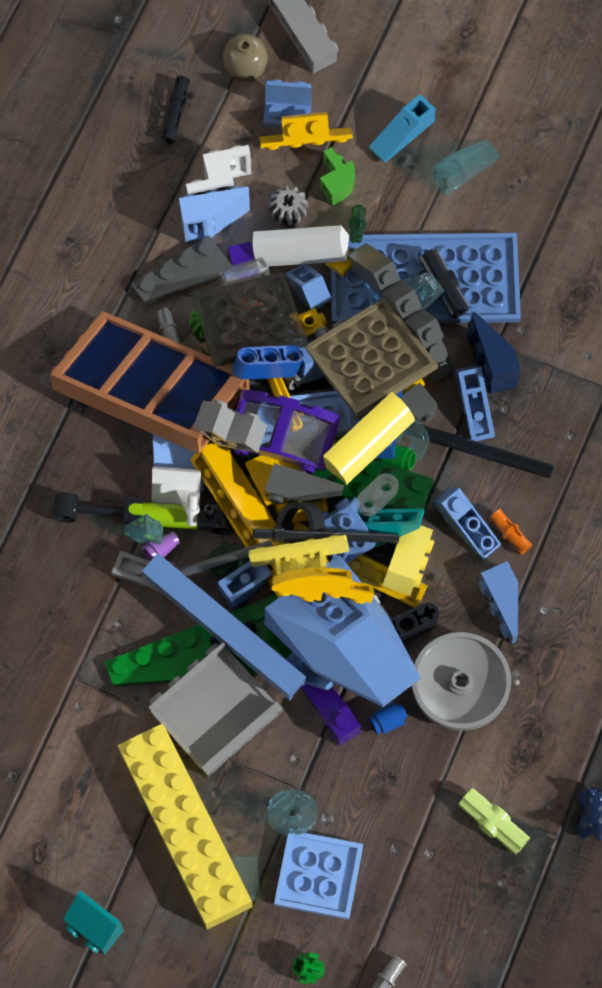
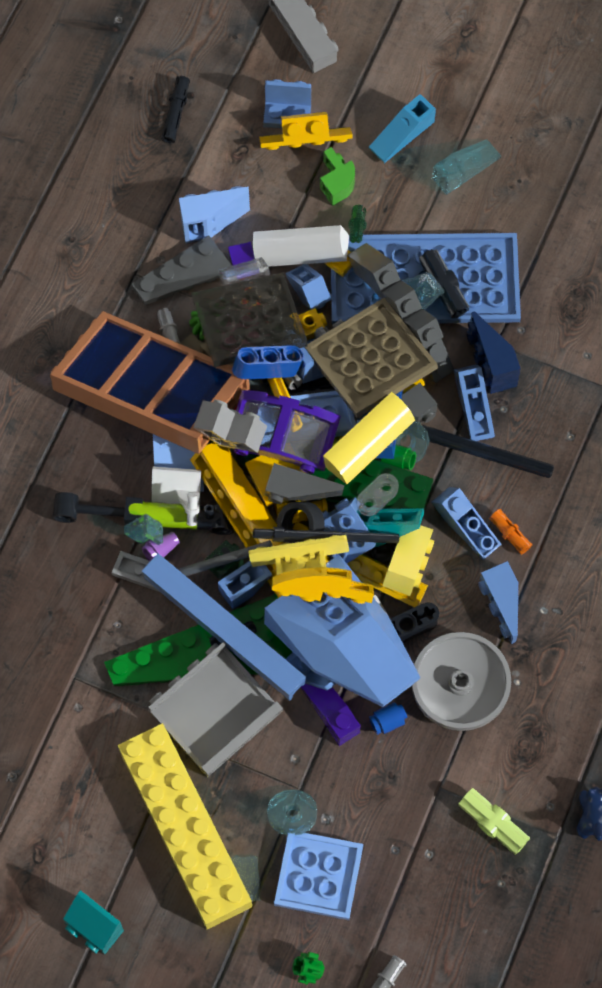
(221, 168): white bracket -> none
(245, 57): dark tan cylinder -> none
(287, 213): light grey gear -> none

